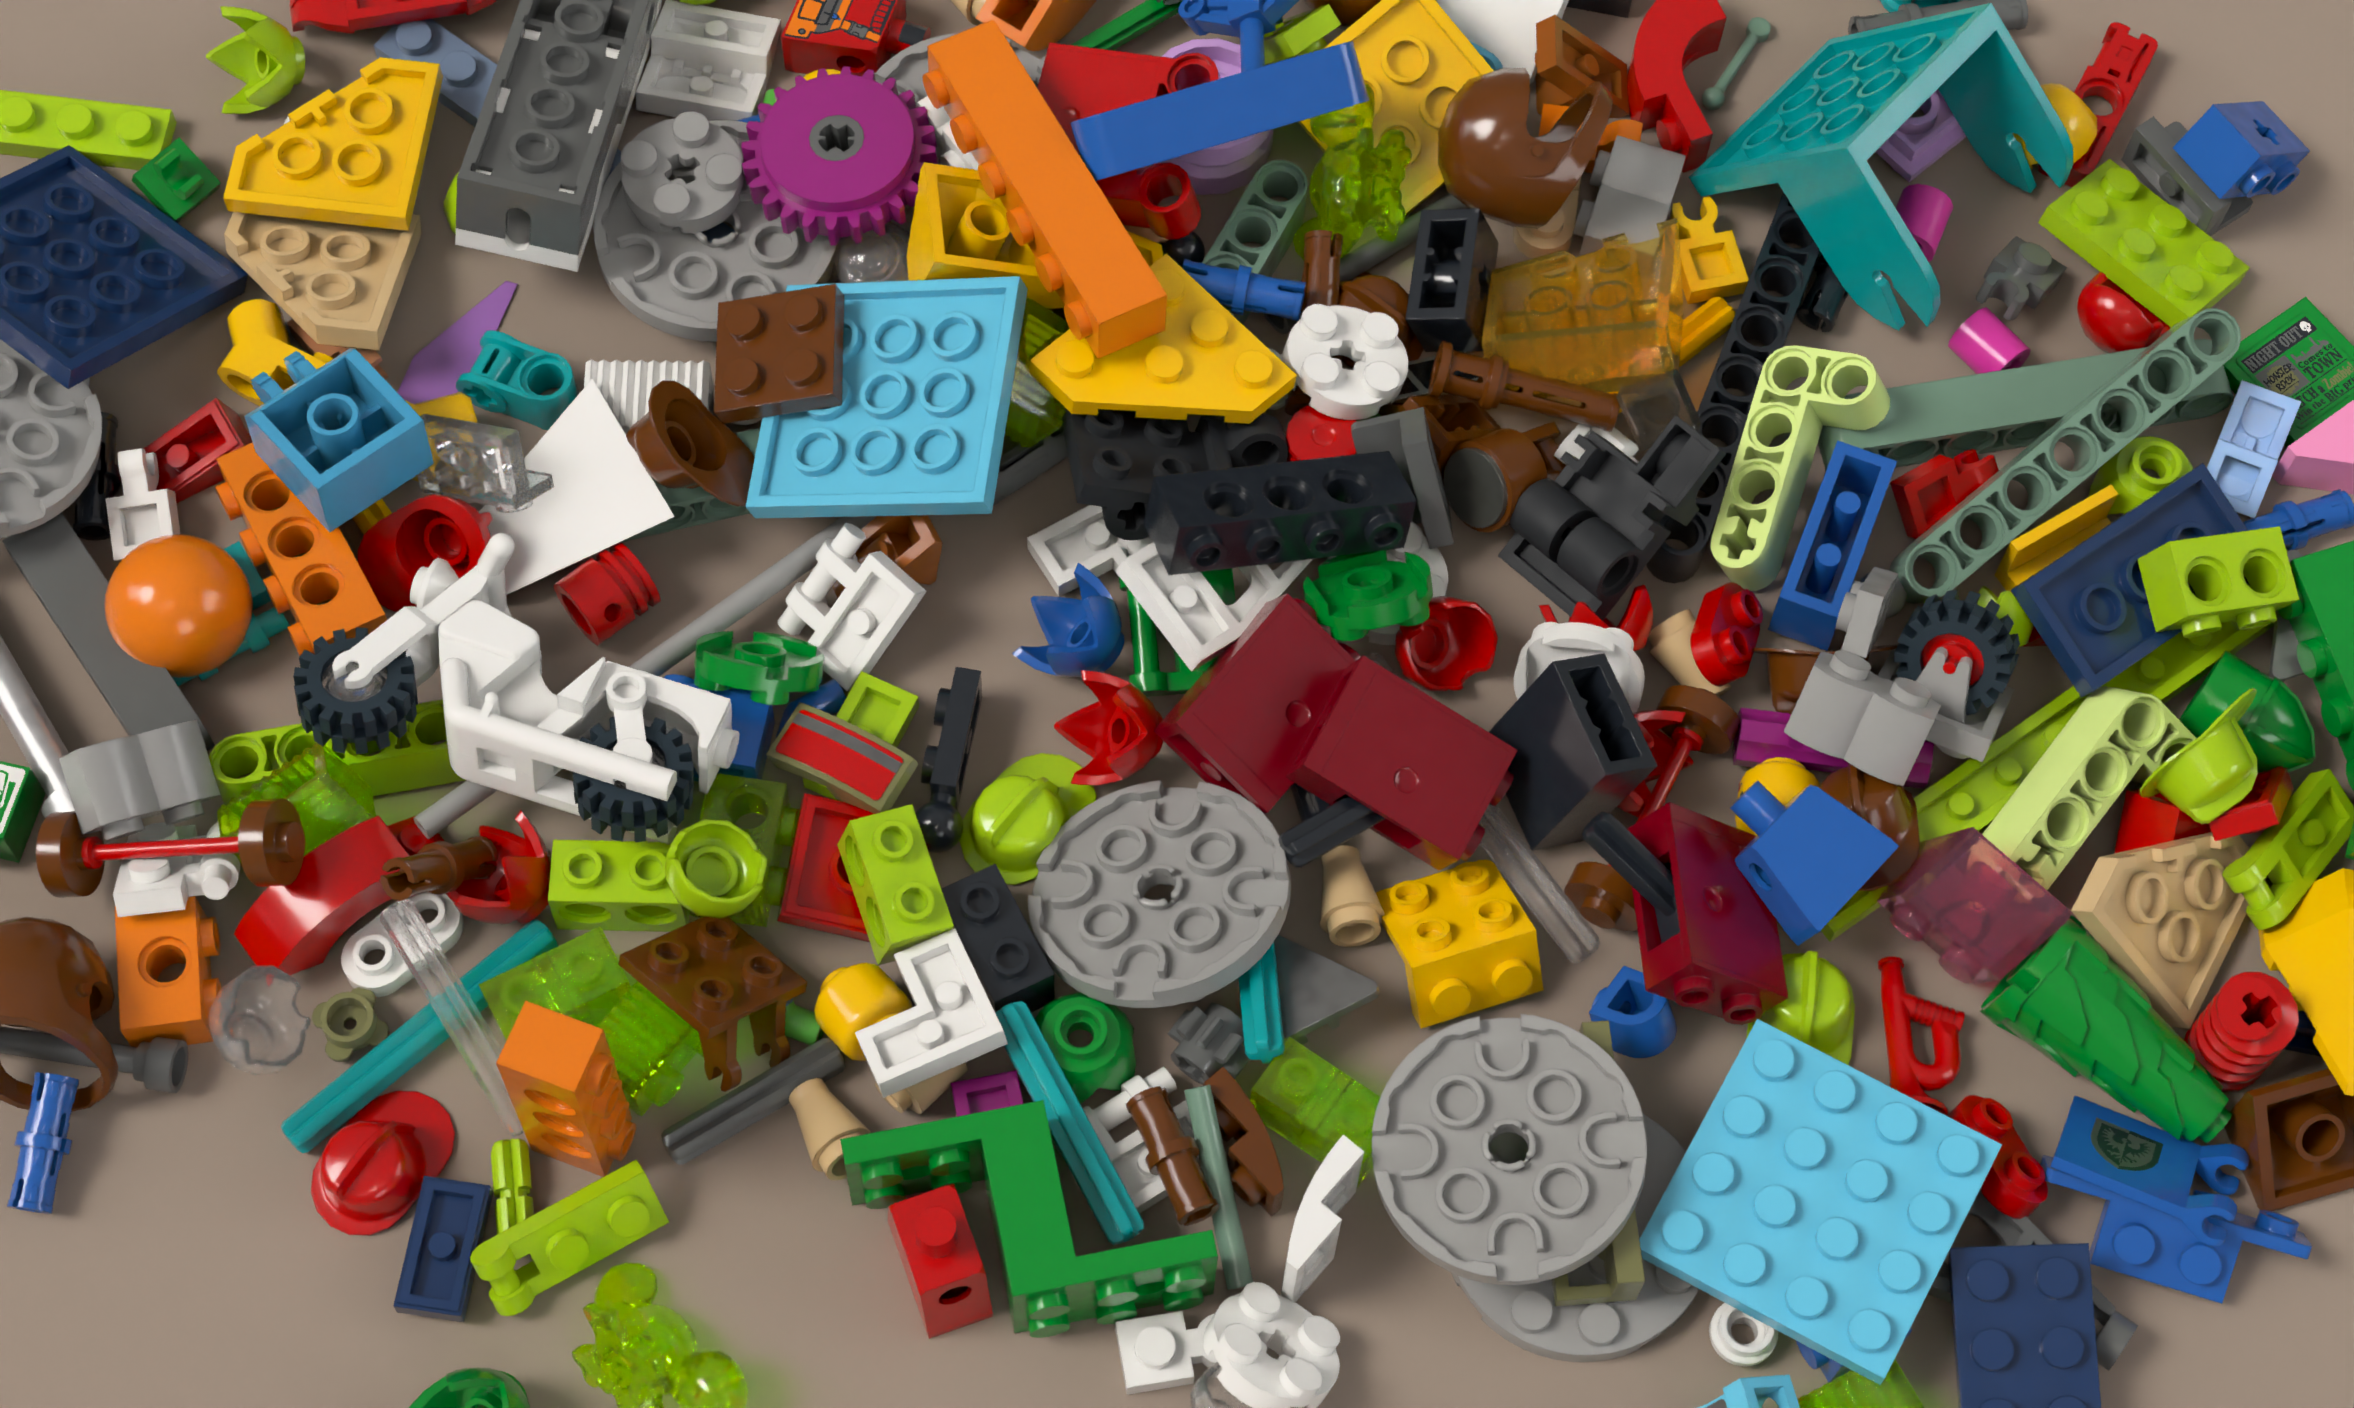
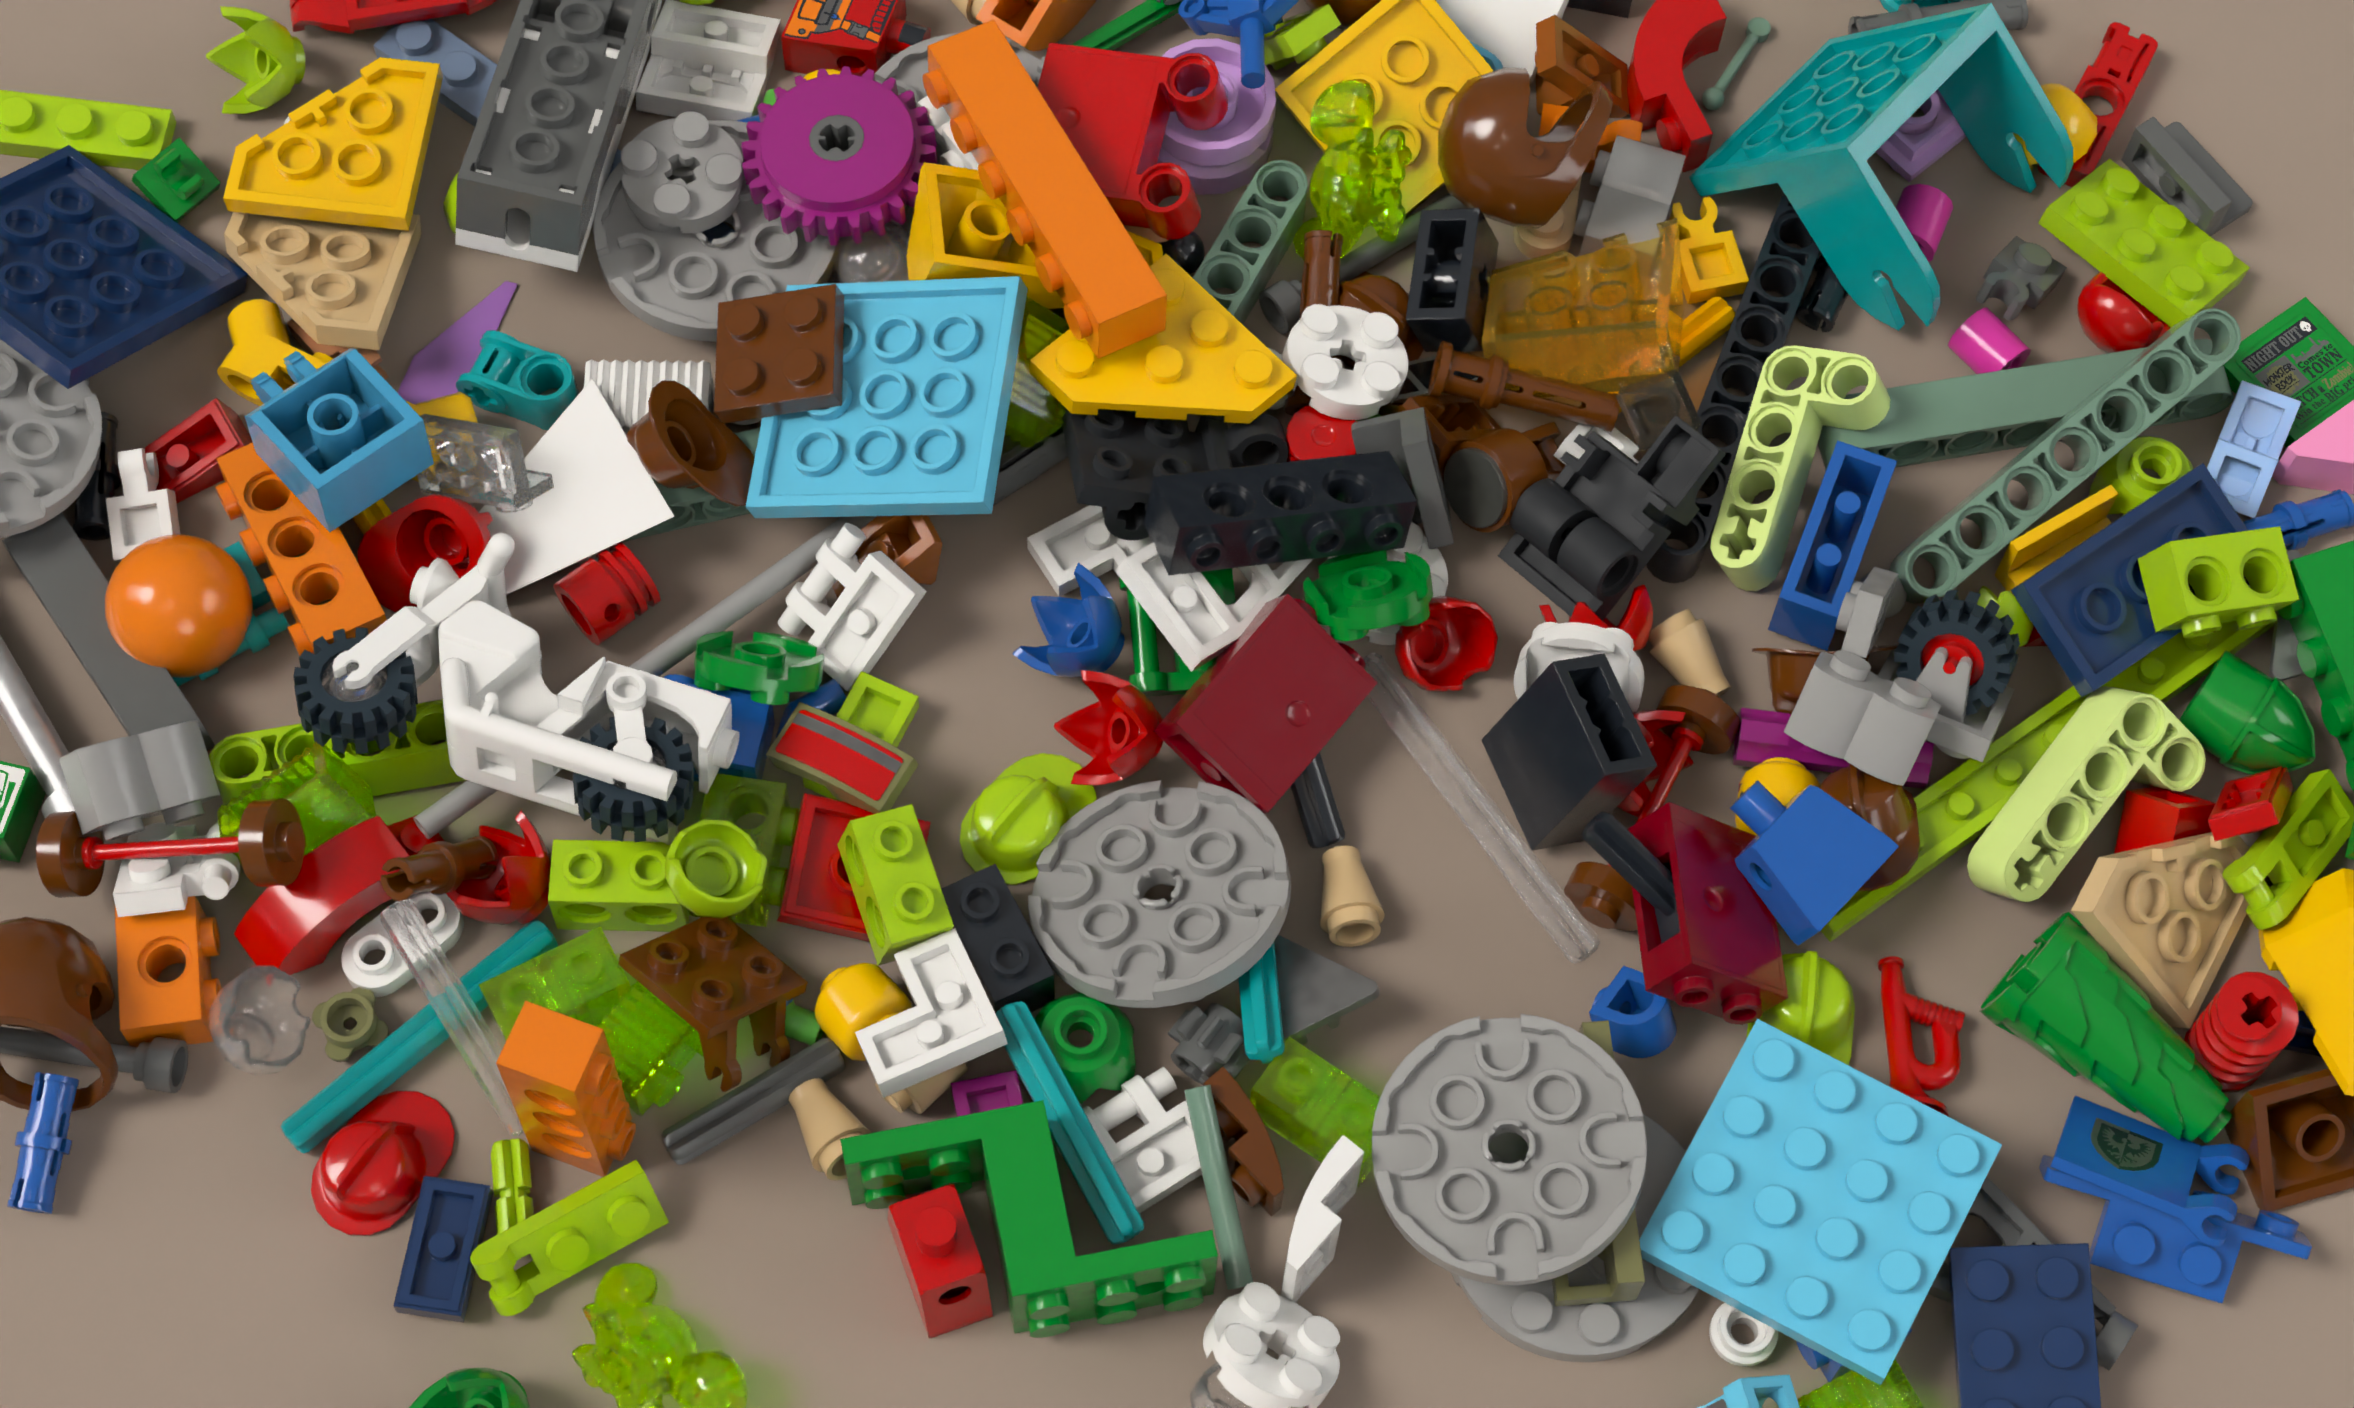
(947, 763): black plate -> none
(1160, 1351): white plate -> none
(1172, 1156): reddish brown pin -> none
(1220, 111): blue beam -> none
(1249, 290): blue pin -> none
(1396, 767): dark red piece -> none
(1461, 941): yellow bracket -> none
(1726, 633): red plate -> none
(1938, 487): red plate -> none
(1972, 907): clear pink slope -> none
(2015, 1179): red plate -> none
(2211, 770): lime piece -> none
(2242, 150): blue brick -> none

